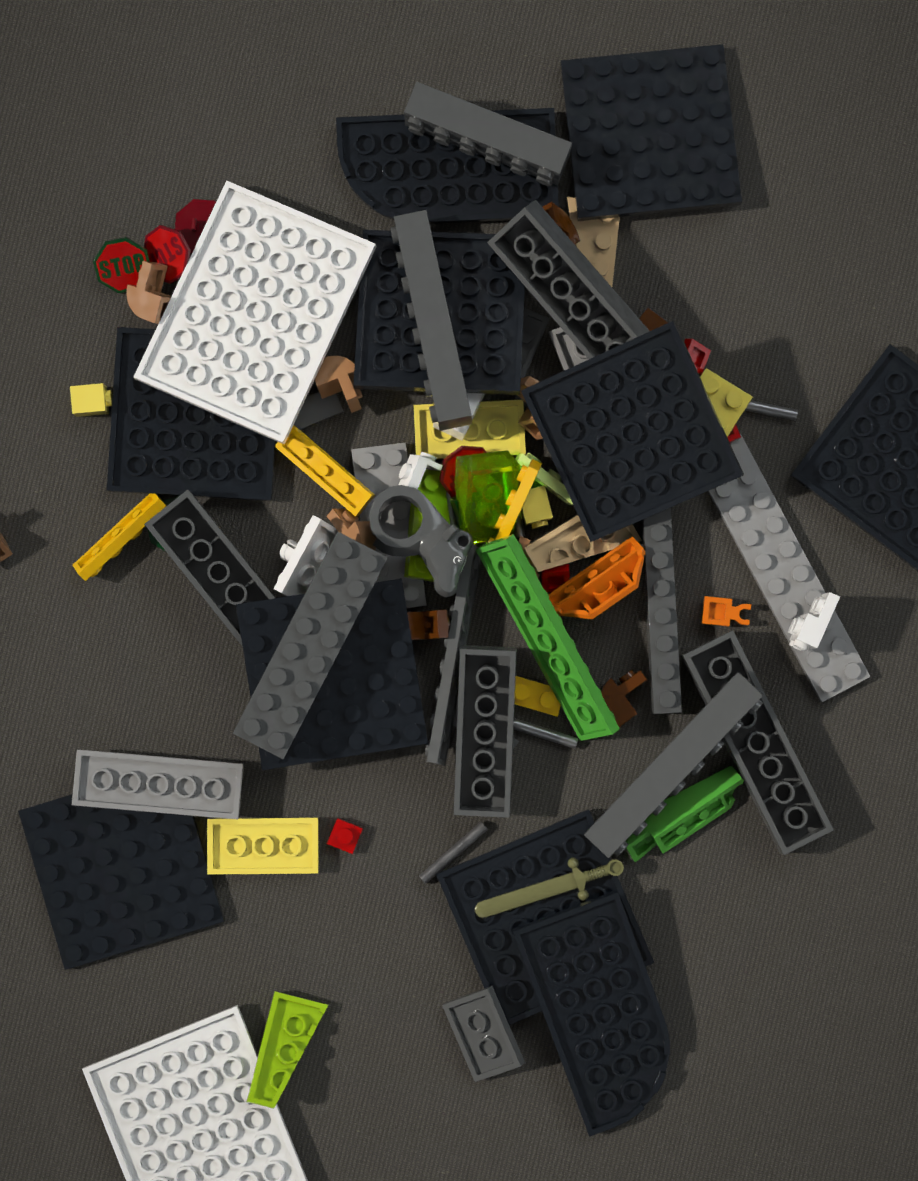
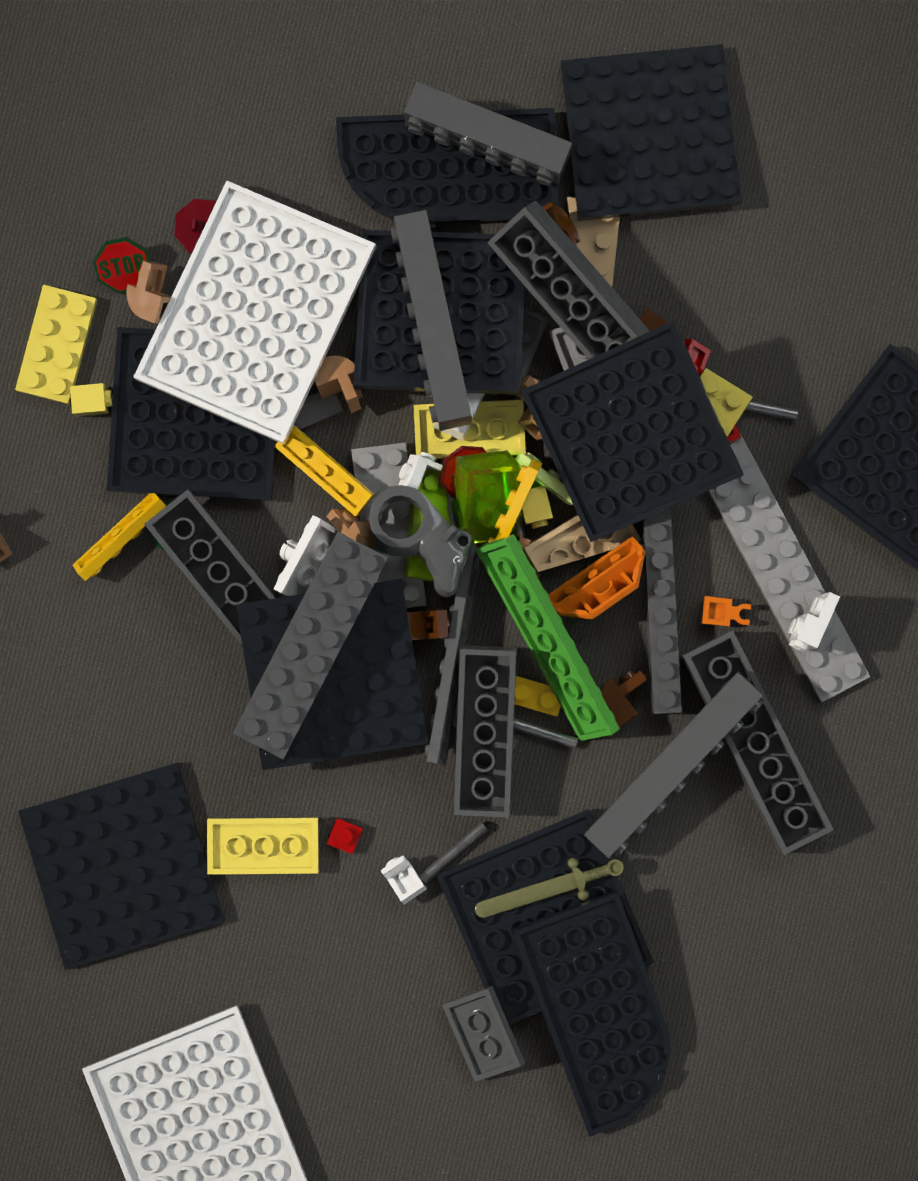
(56, 344): none -> light yellow plate
(157, 784): light grey plate -> none
(168, 248): piece -> none
(285, 1037): lime wing -> none
(403, 879): none -> white bracket
(554, 577): red plate -> none
(686, 813): bright green wedge -> none

